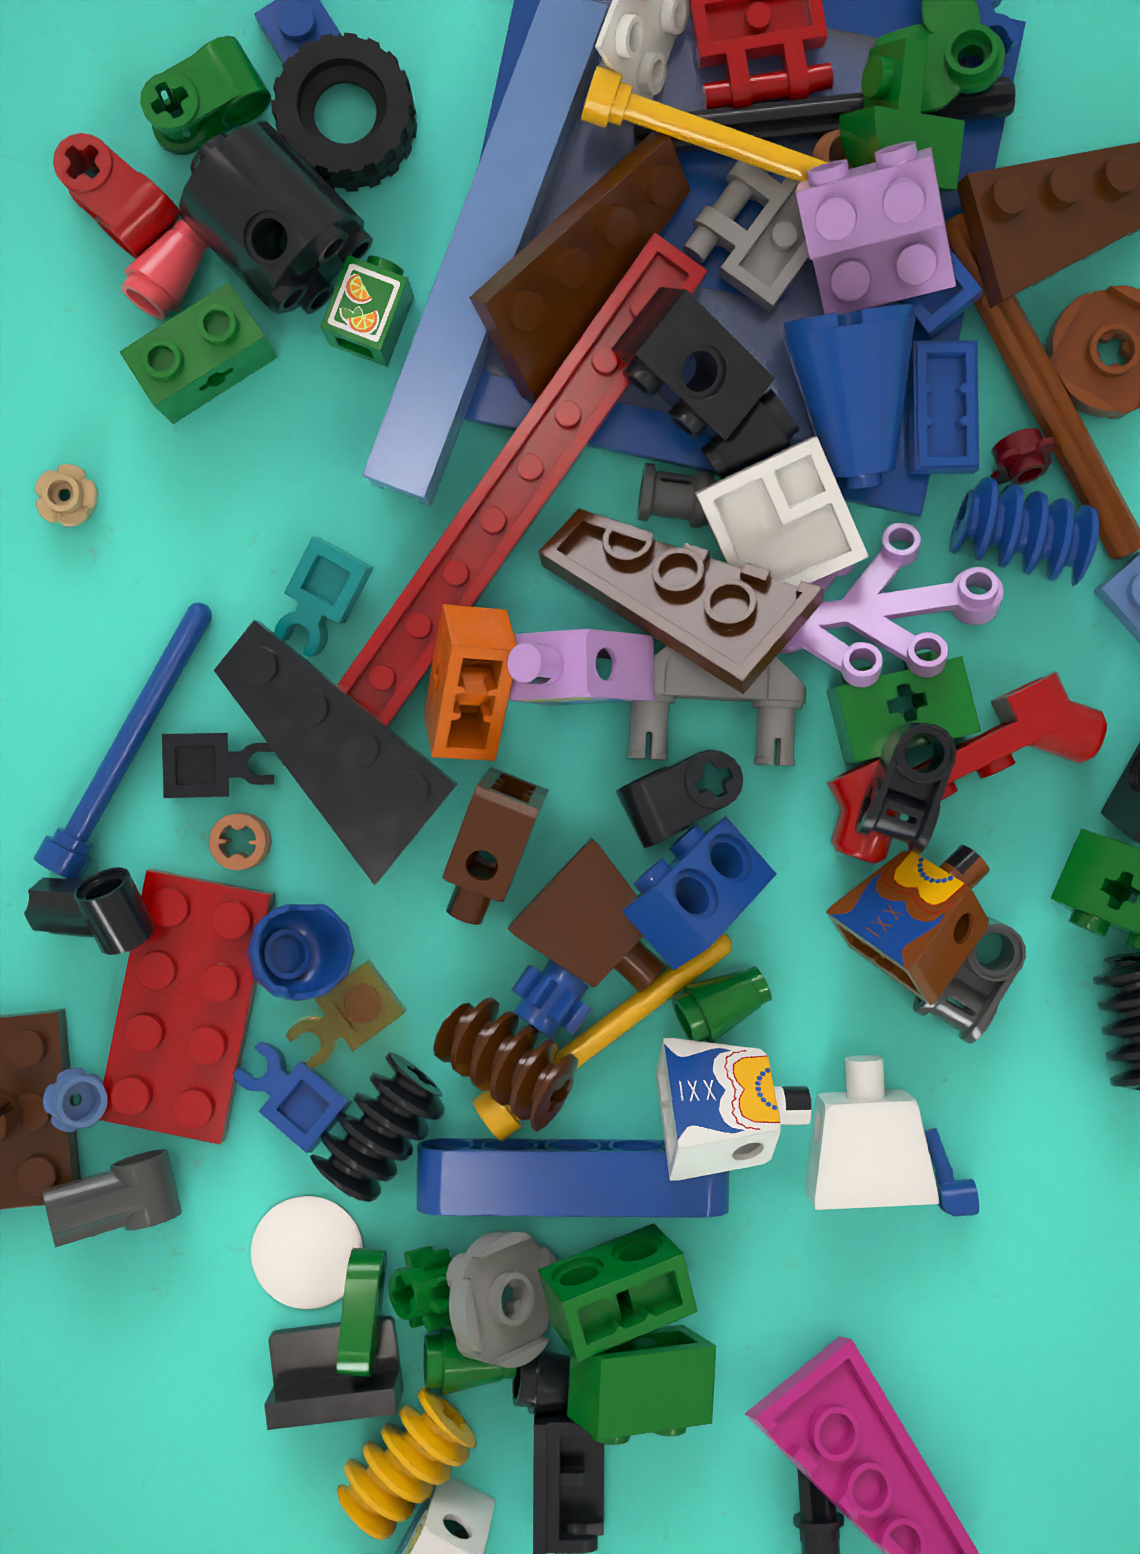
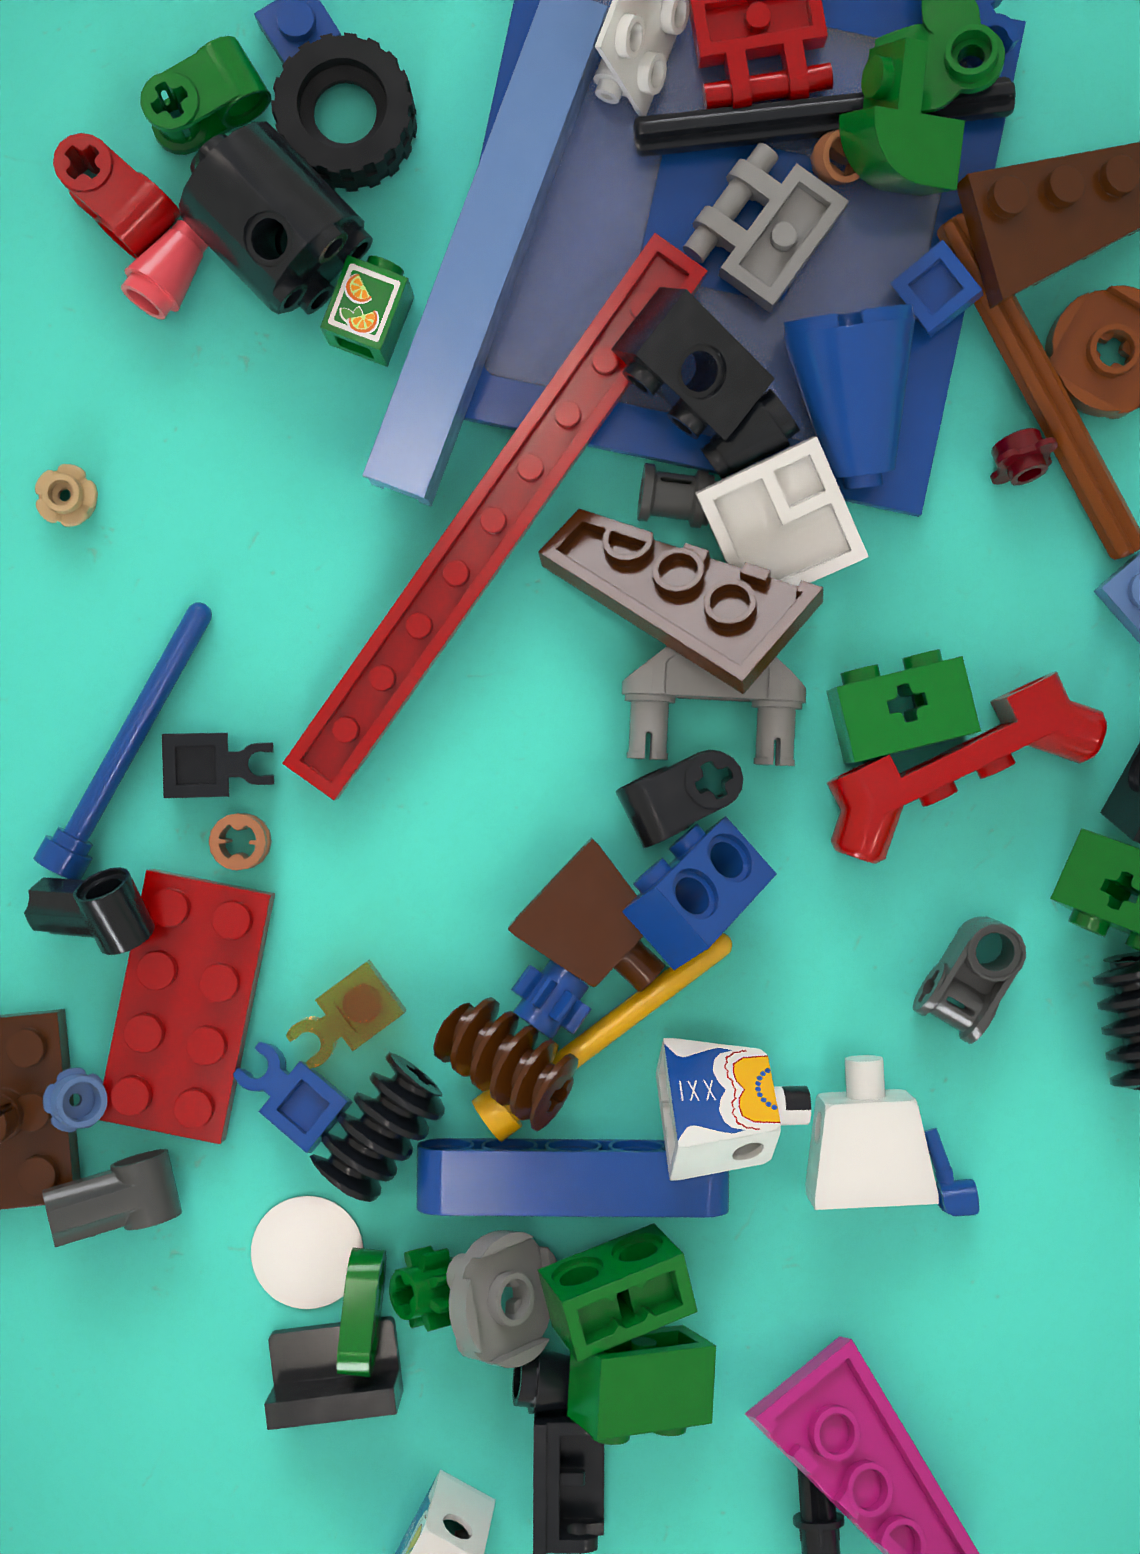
(198, 354): green brick -> none
(300, 951): blue hair -> none
(326, 587): teal plate -> none
(343, 757): black wing -> none
(408, 1467): yellow piece -> none
(451, 1371): green cone -> none
(469, 683): orange brick -> none
(496, 822): reddish brown torso -> none
(563, 671): lavender torso -> none
(567, 273): reddish brown wing -> none
(613, 102): yellow piece -> none
(720, 1003): green cone -> none
(870, 611): lavender plant -> none
(876, 229): lavender plate -> none
(907, 790): black piece -> none
(916, 918): dark orange torso -> none
(943, 407): blue plate -> none
(1027, 528): blue piece -> none

